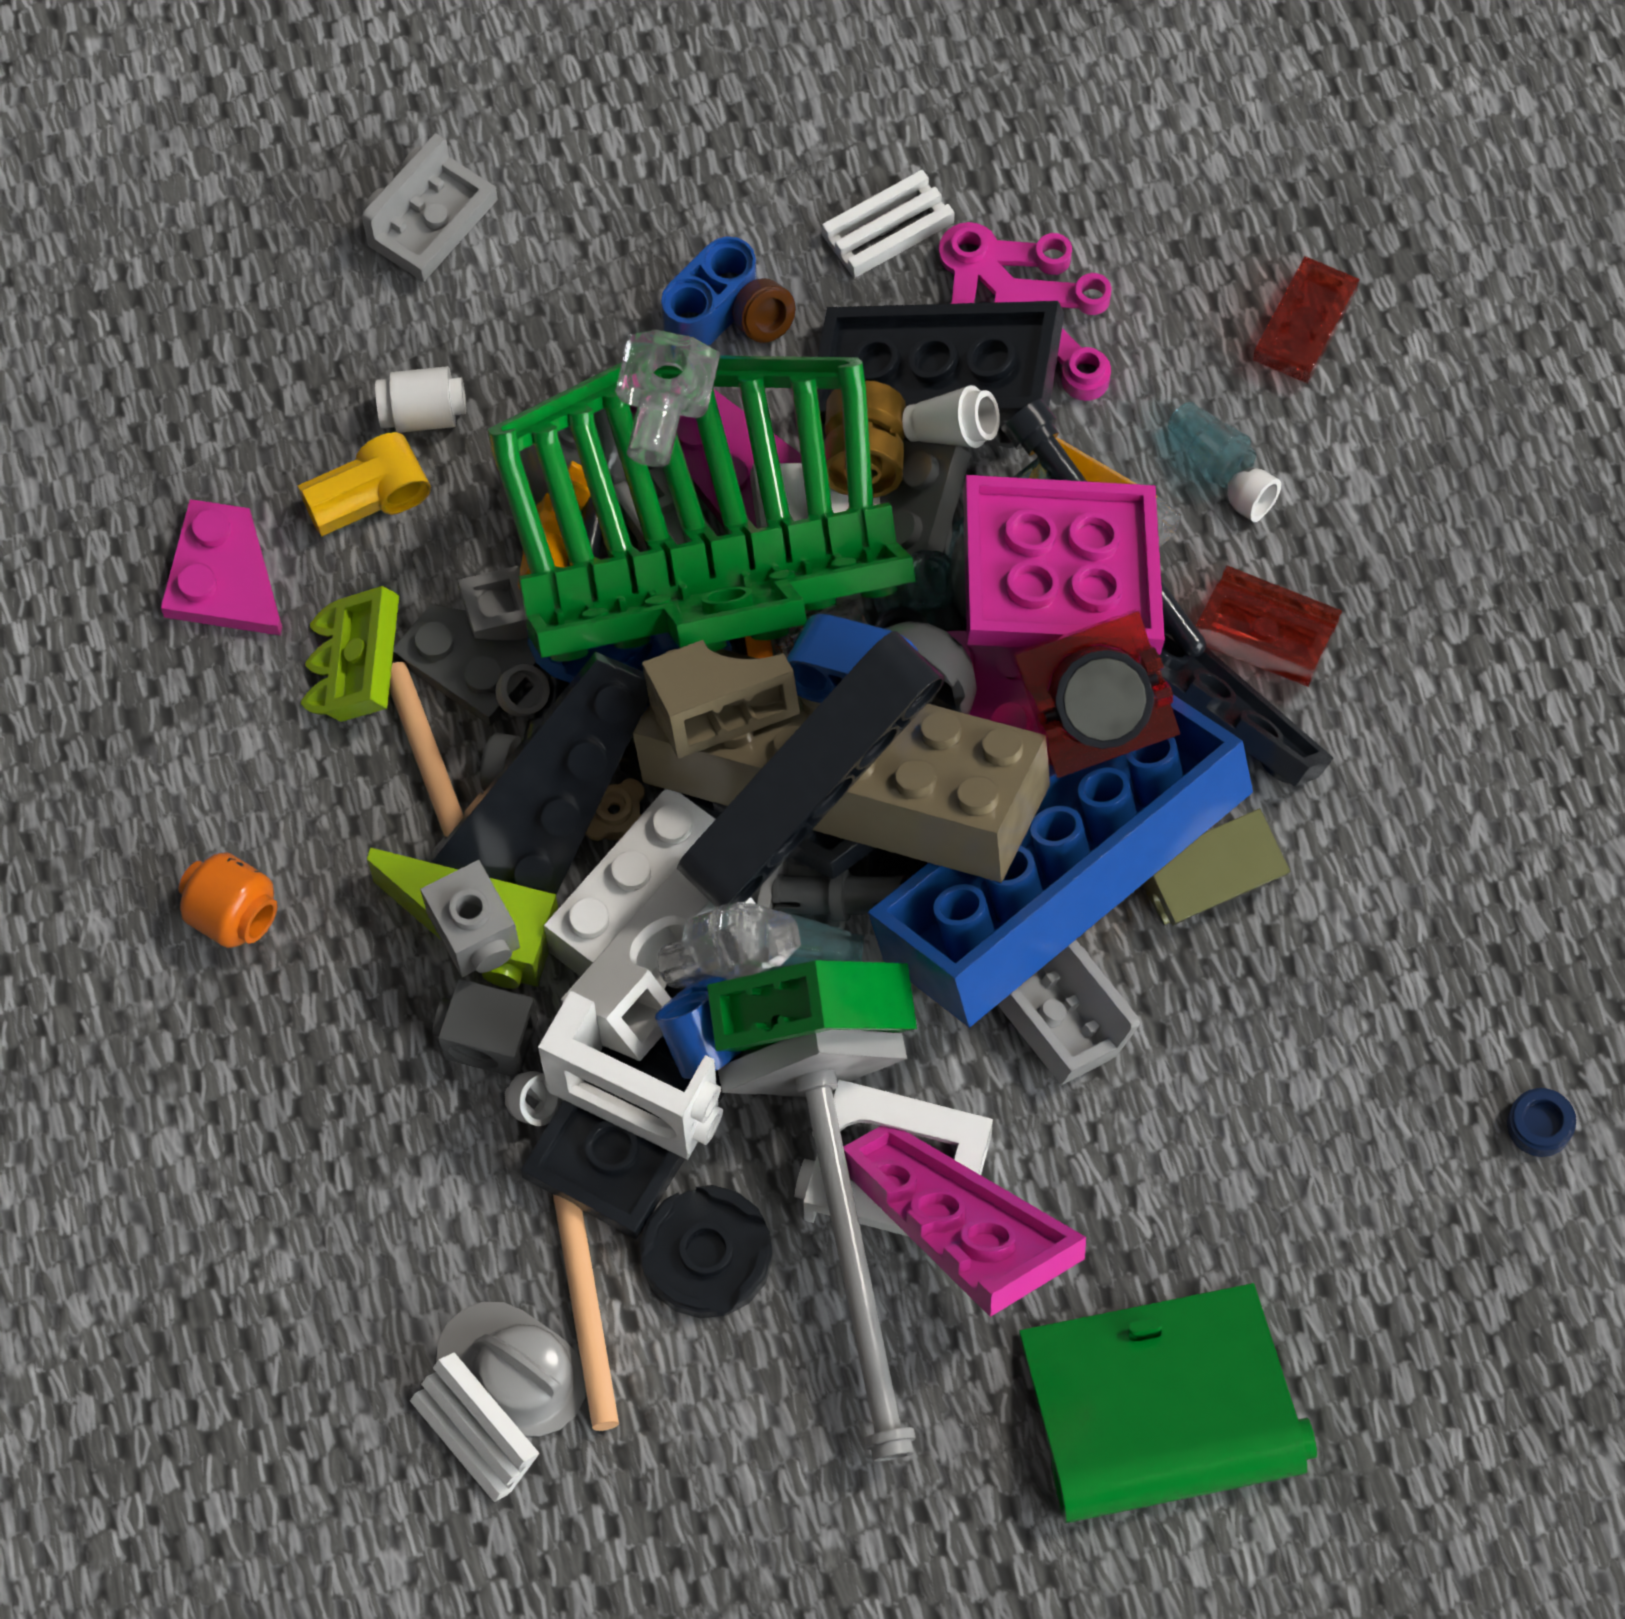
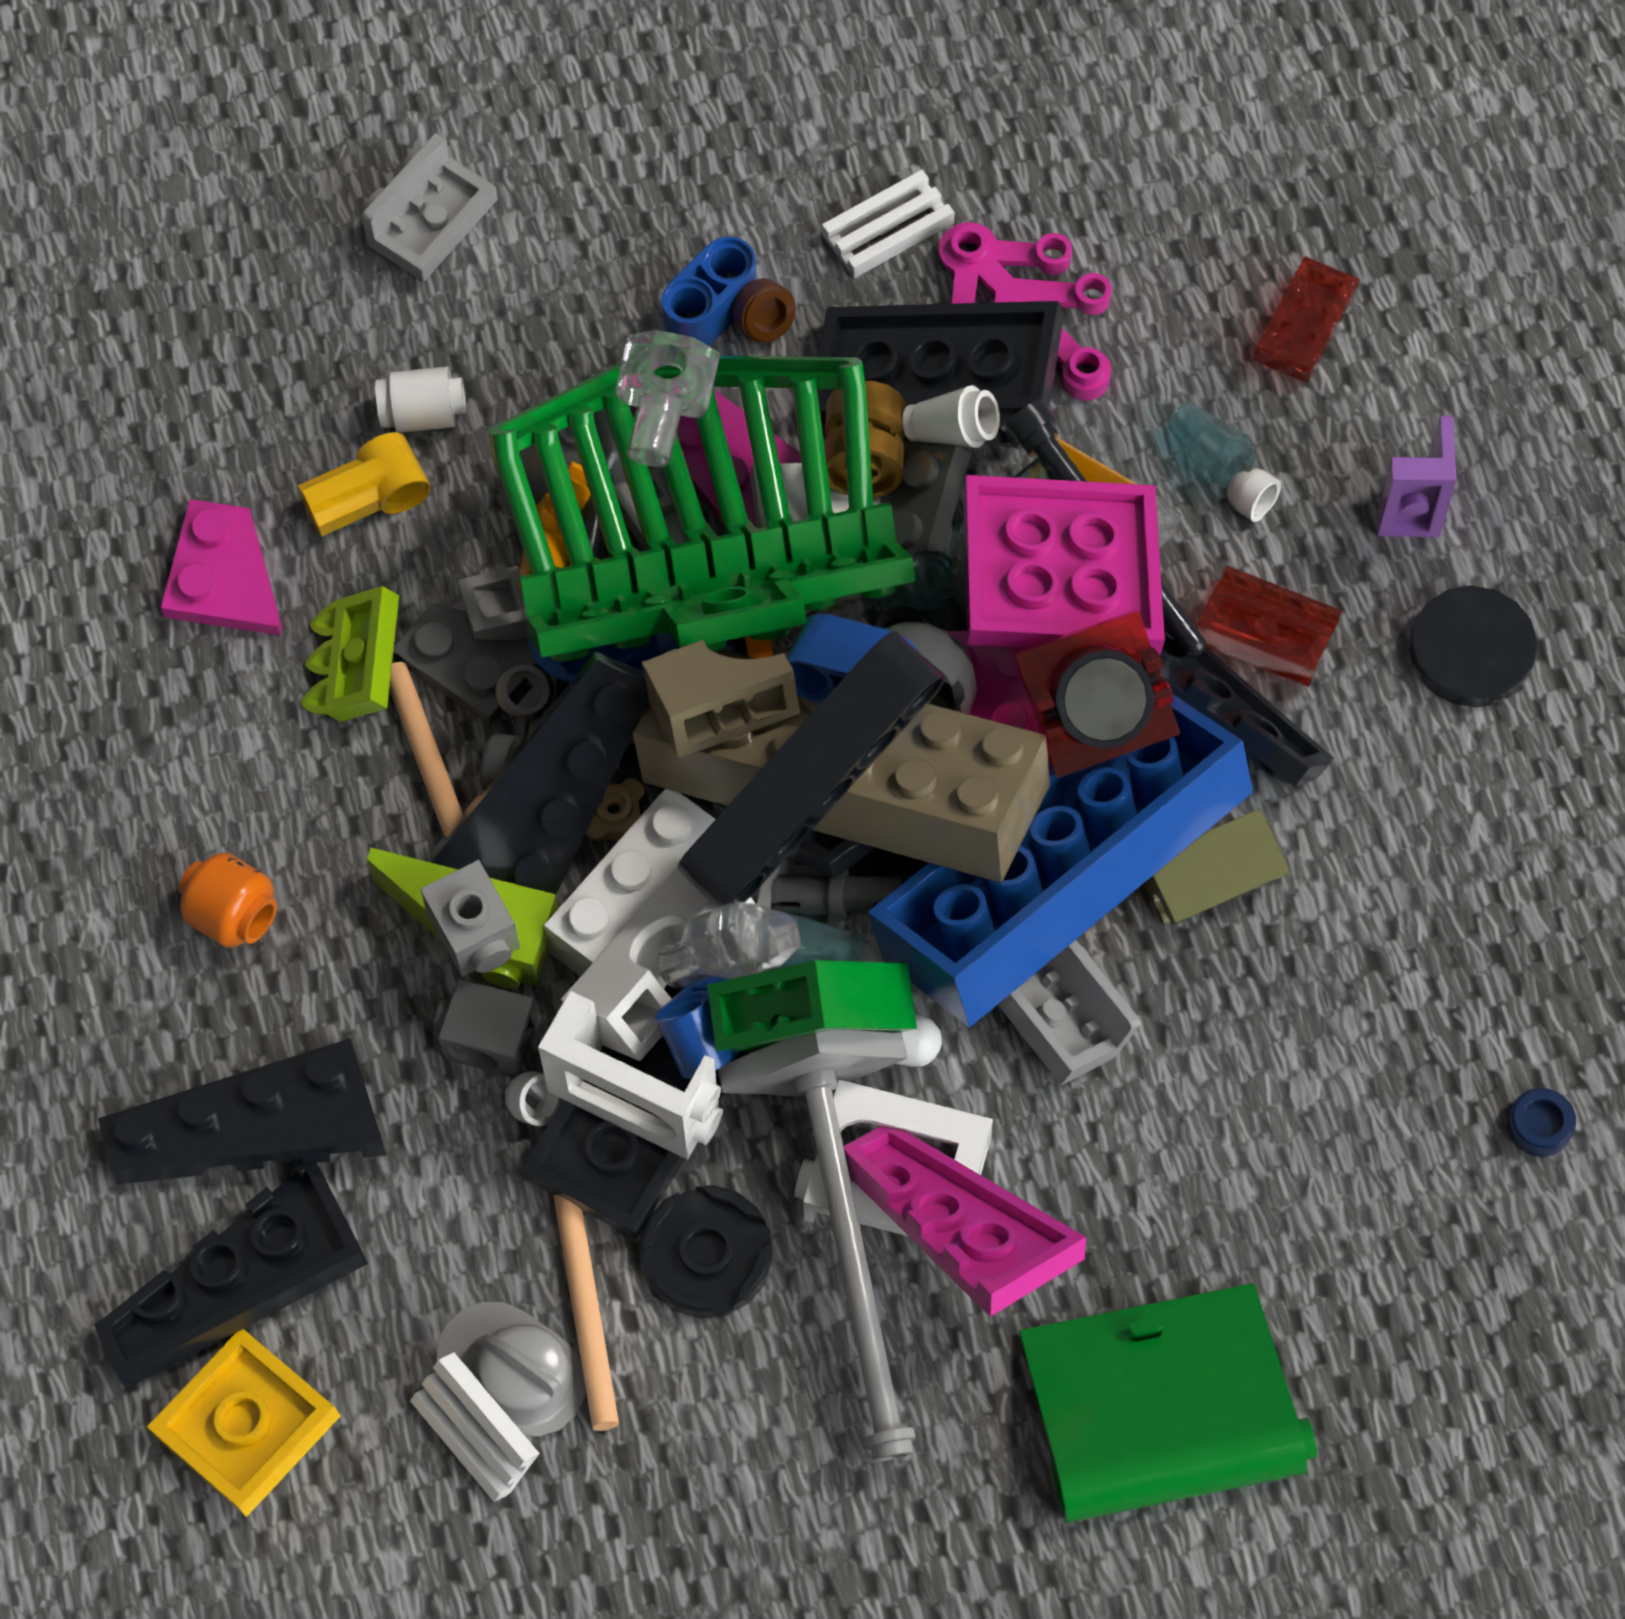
(243, 1421): none -> yellow plate
(259, 1264): none -> black wing
(273, 1112): none -> black wing
(921, 1043): none -> white hinge
(1420, 489): none -> medium lavender panel
(1473, 646): none -> black tile

